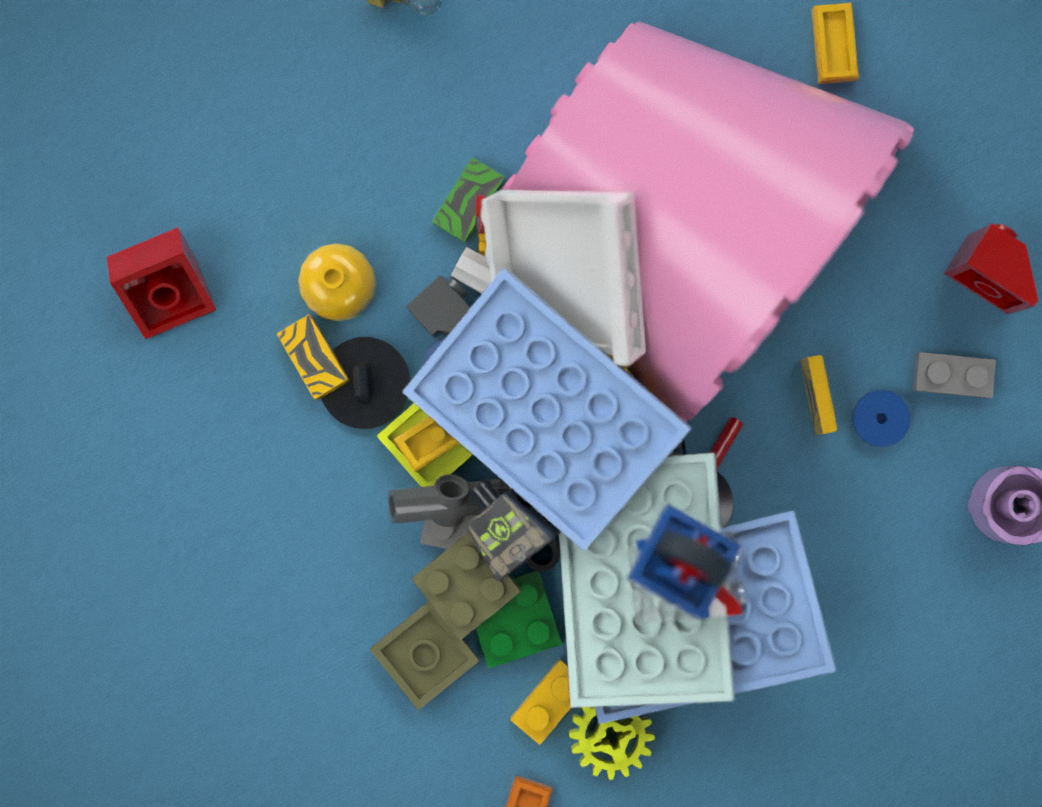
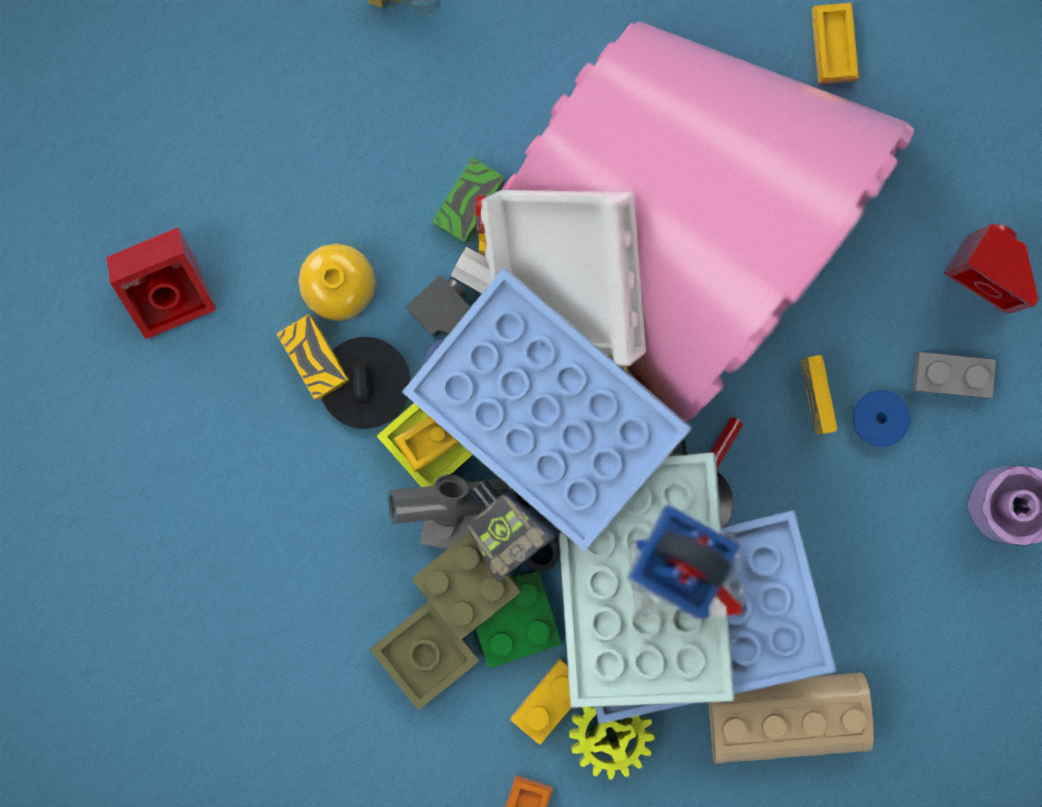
(794, 720): none -> tan container

